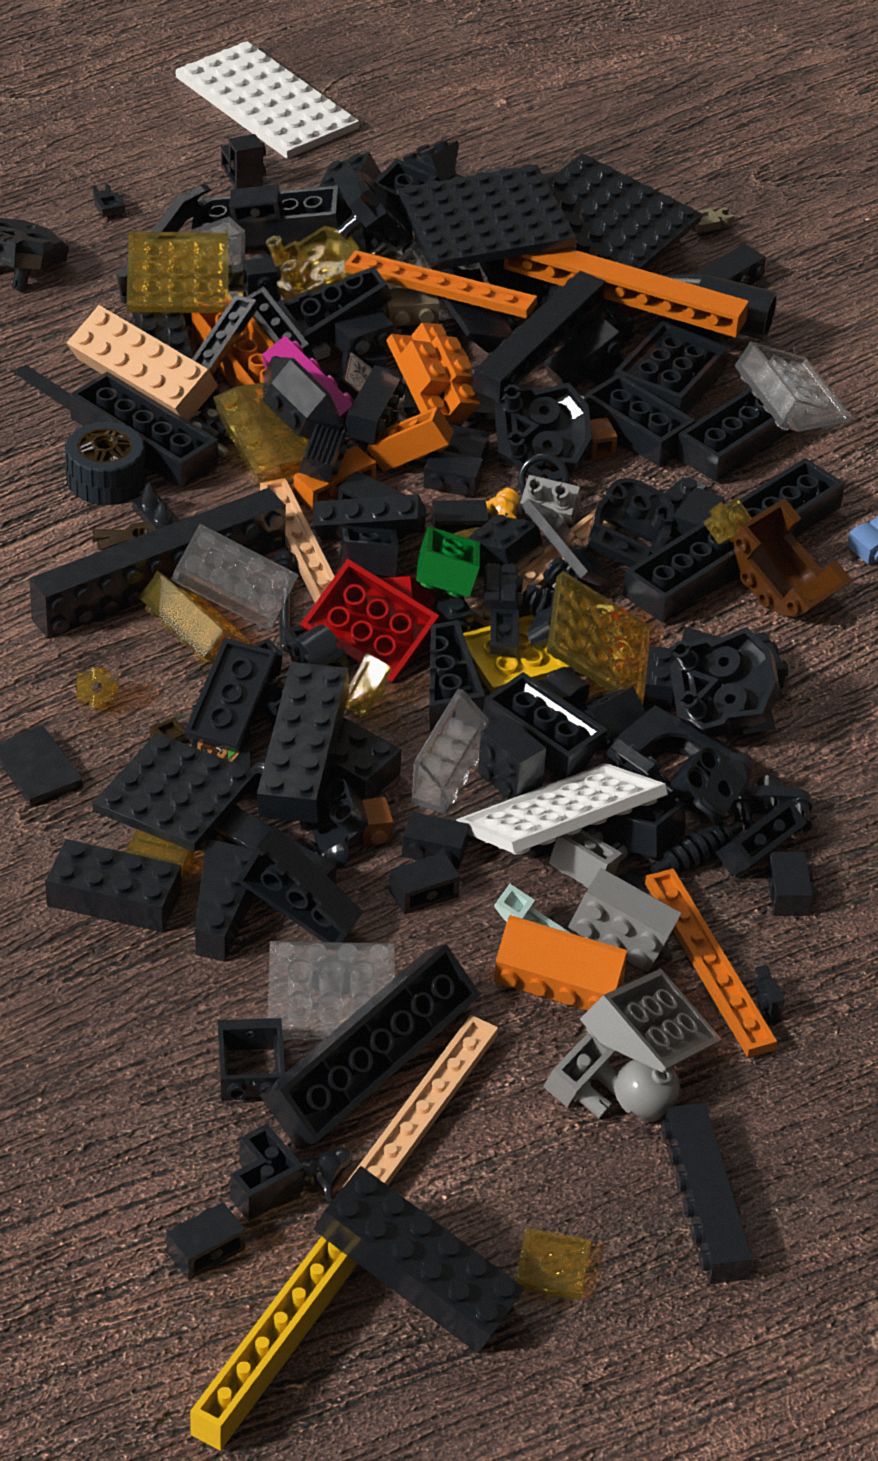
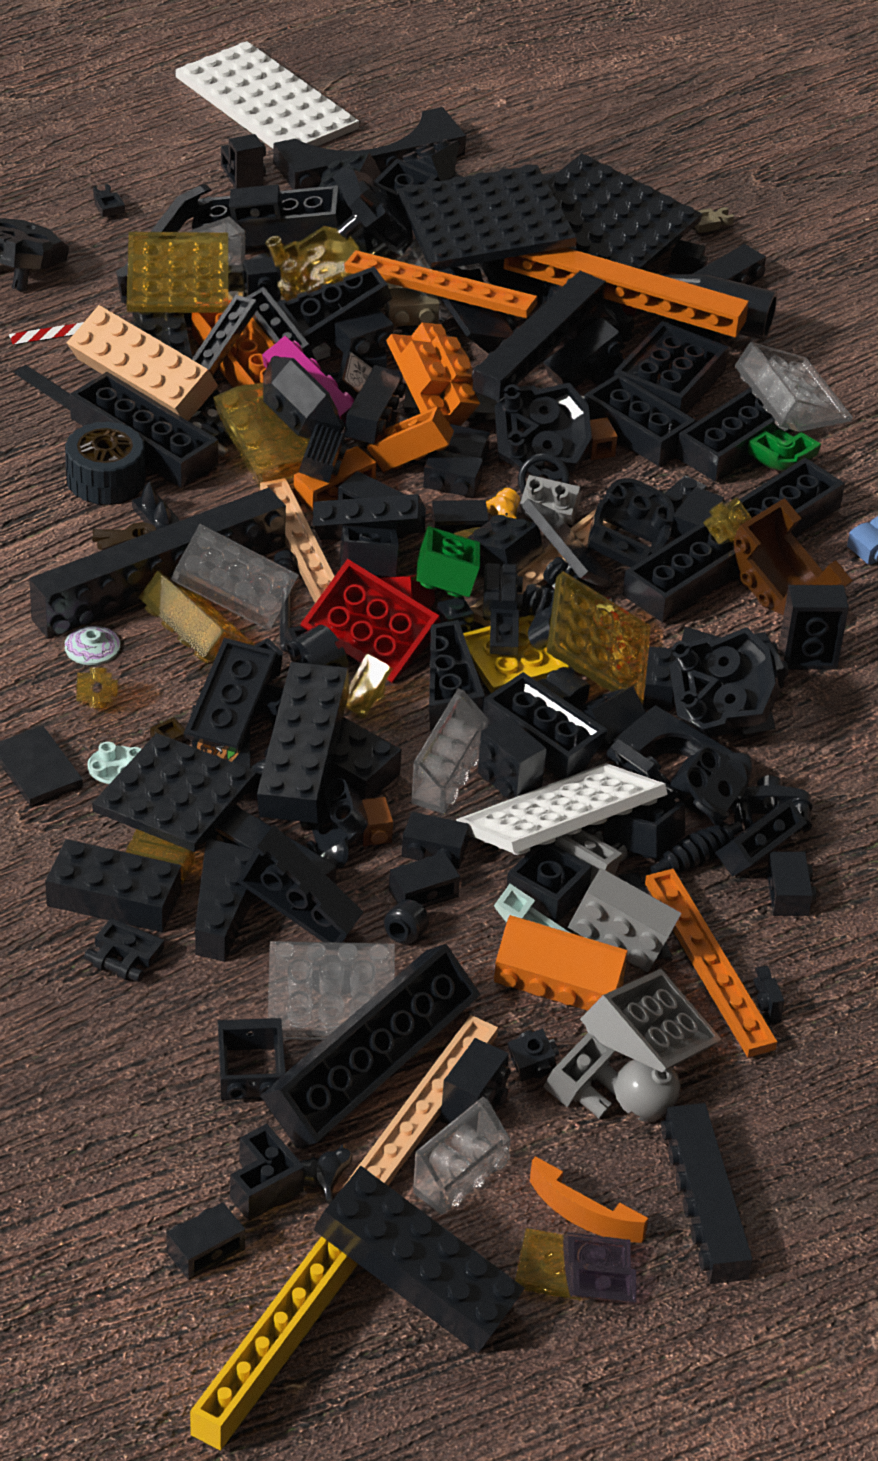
(46, 333): none -> sticker
(92, 645): none -> dish
(110, 761): none -> light aqua dish
(126, 942): none -> black plate
(306, 164): none -> black arch
(406, 921): none -> black head
(460, 1157): none -> clear slope
(477, 1074): none -> black brick
(533, 1054): none -> black brick
(552, 879): none -> black brick
(583, 1211): none -> orange slope
(599, 1268): none -> clear purple slope
(687, 258): none -> black brick
(781, 449): none -> green brick
(813, 626): none -> black brick

